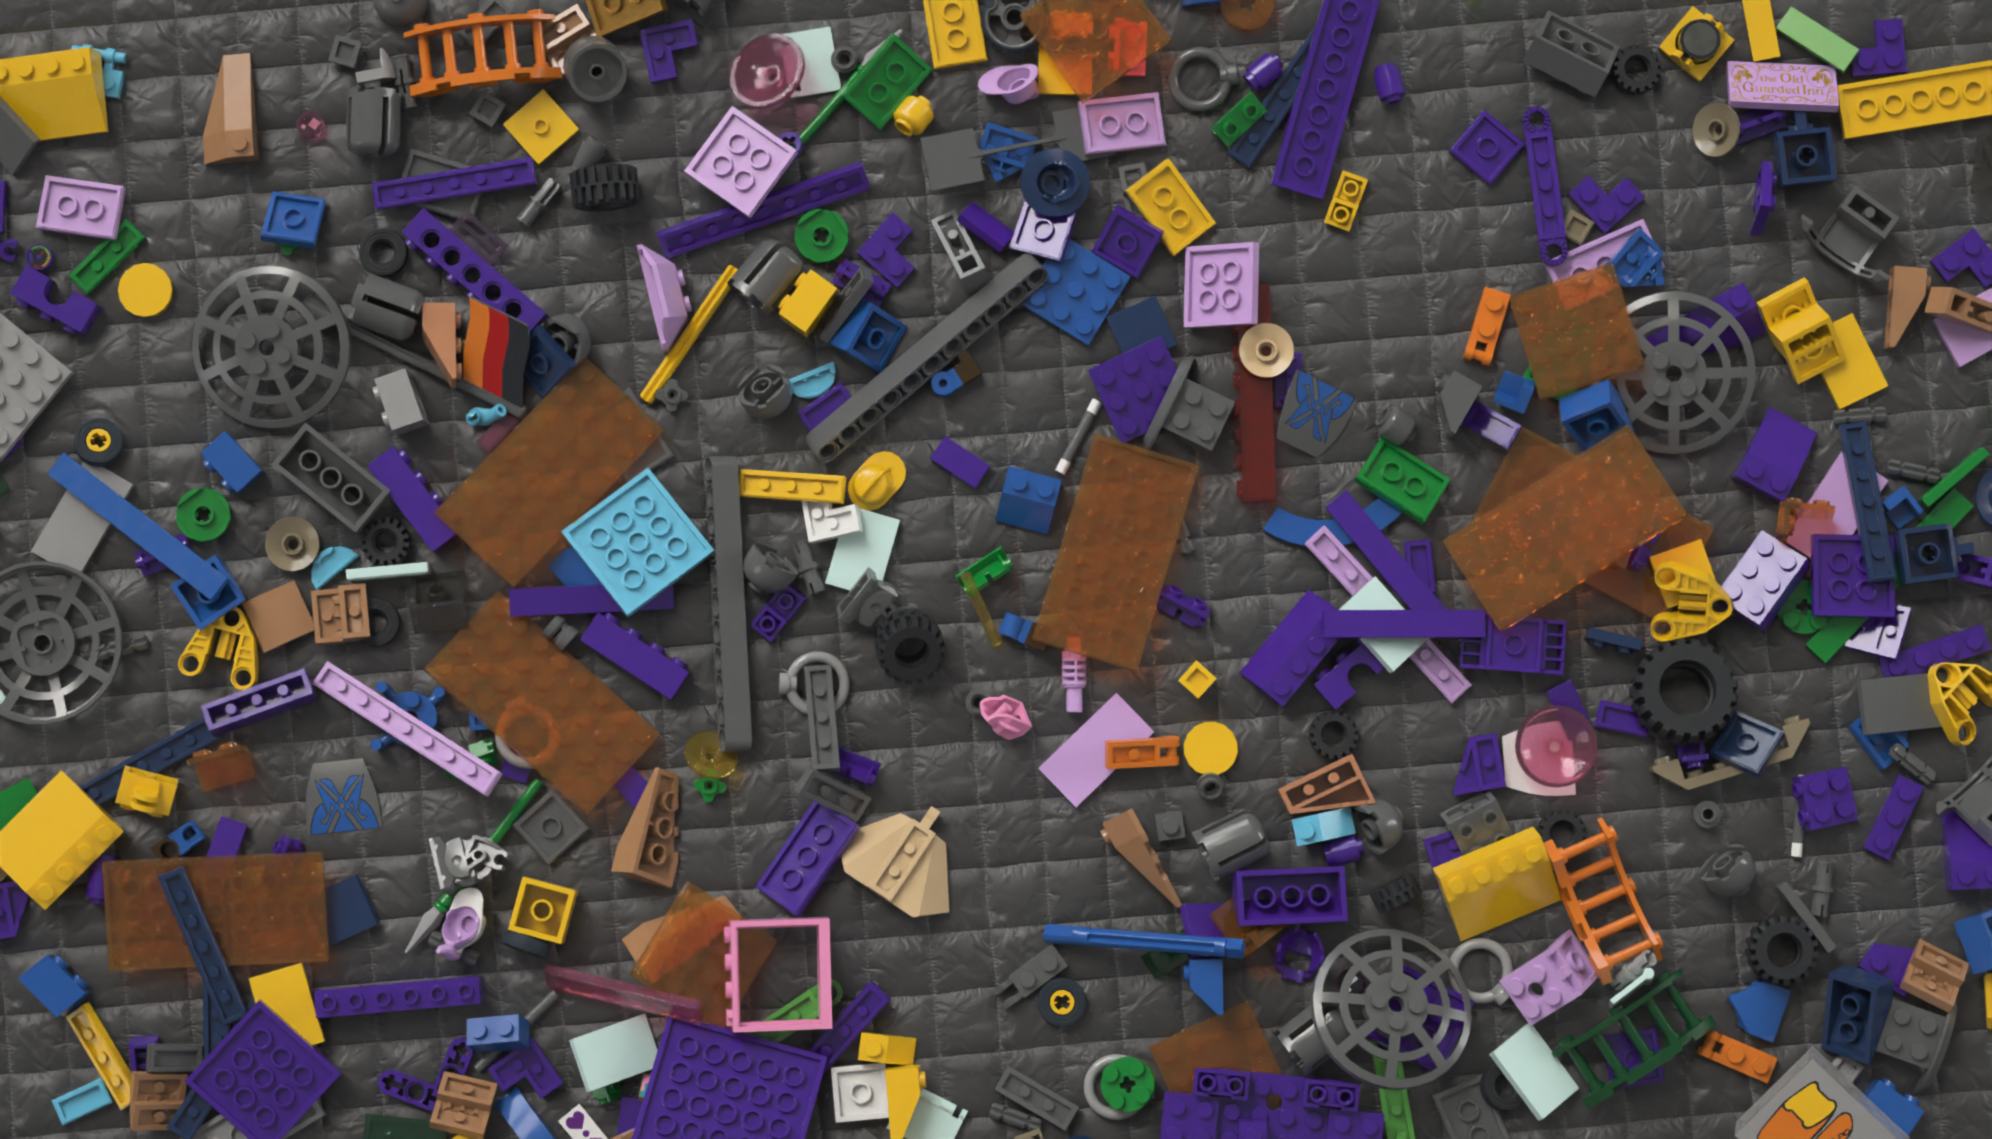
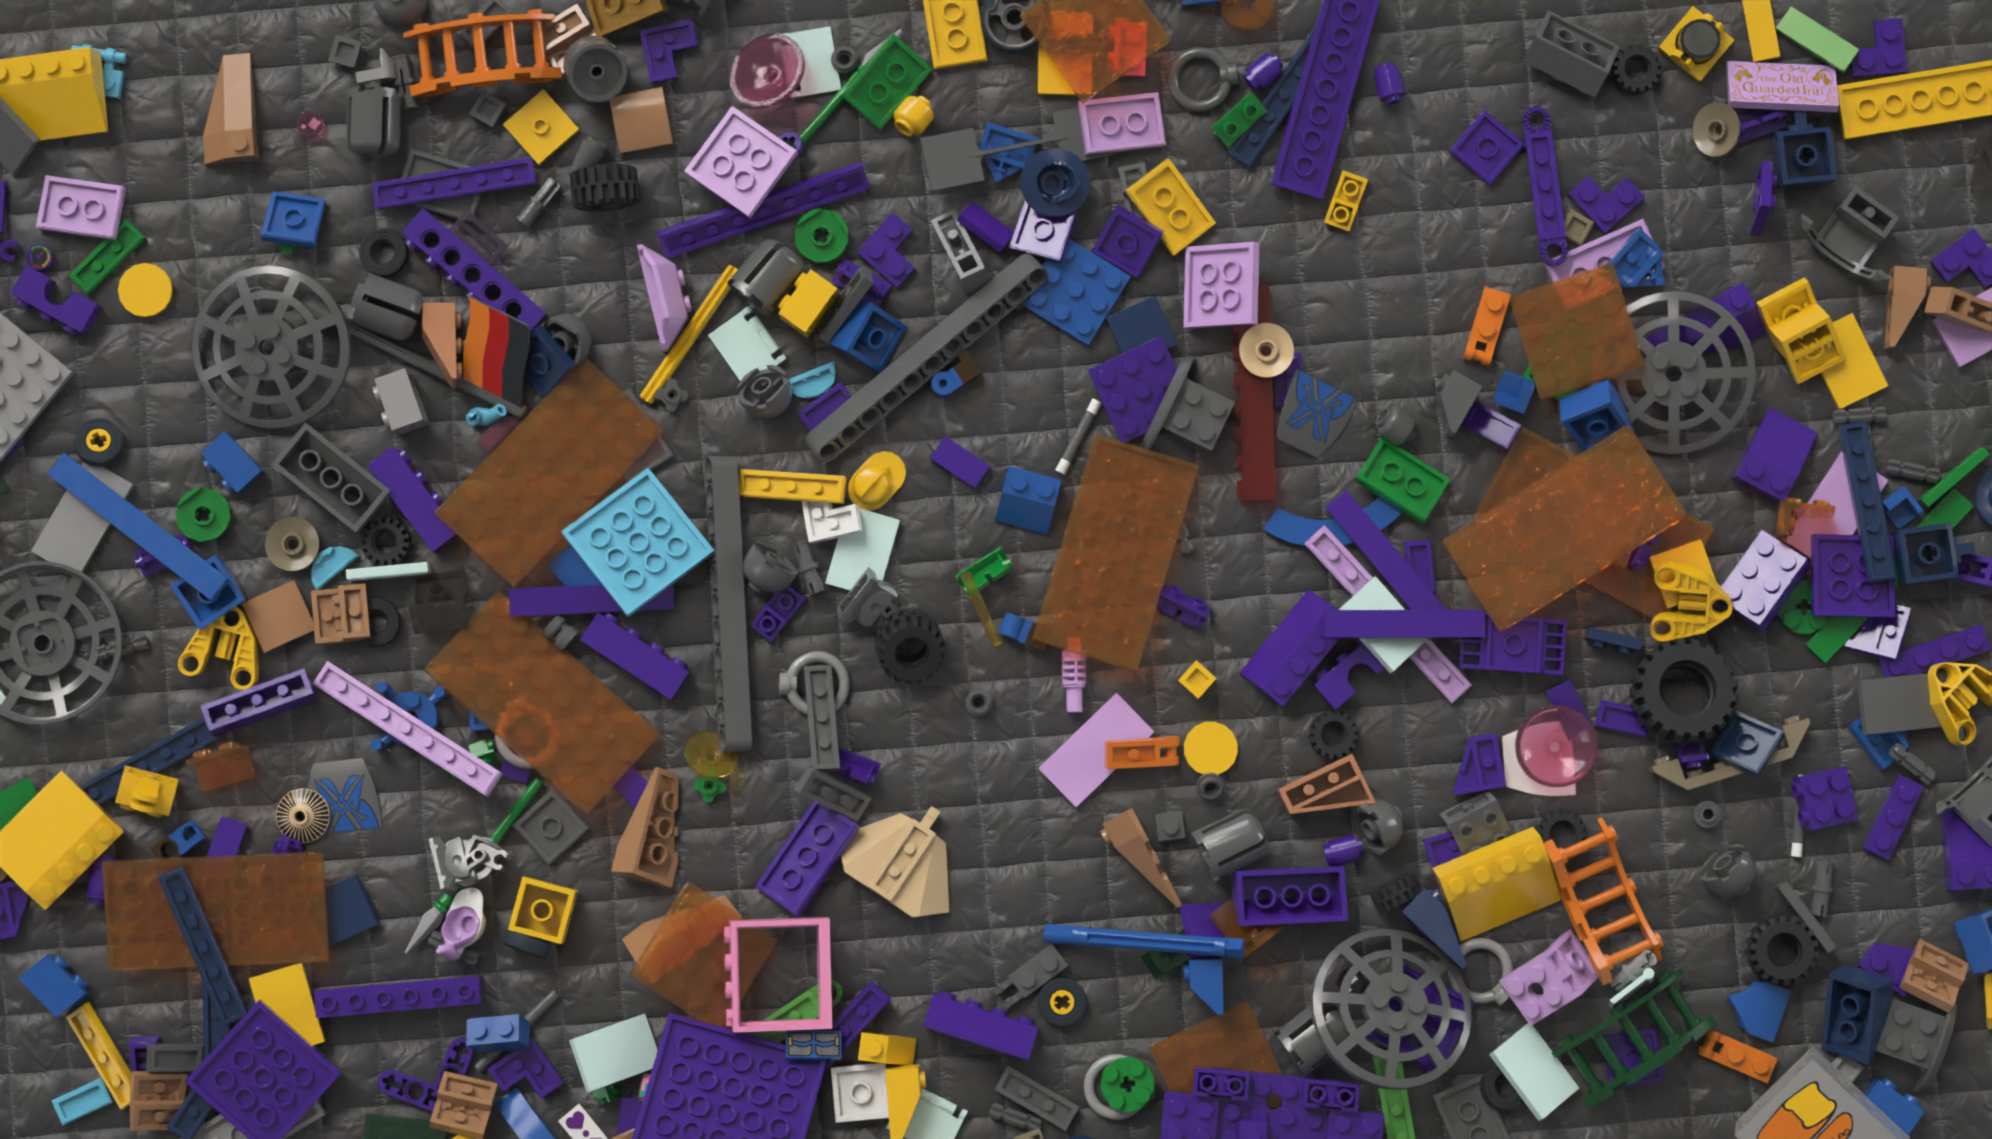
(315, 810): none -> dish
(623, 994): clear pink tile -> none
(641, 120): none -> medium nougat slope
(746, 344): none -> light aqua piece
(813, 1045): none -> tile
(981, 1026): none -> dark purple slope
(1005, 716): bright pink hand -> none
(1012, 82): lavender piece -> none
(1303, 943): dark purple helmet -> none
(1324, 826): medium azure slope -> none
(1432, 921): none -> dark blue slope

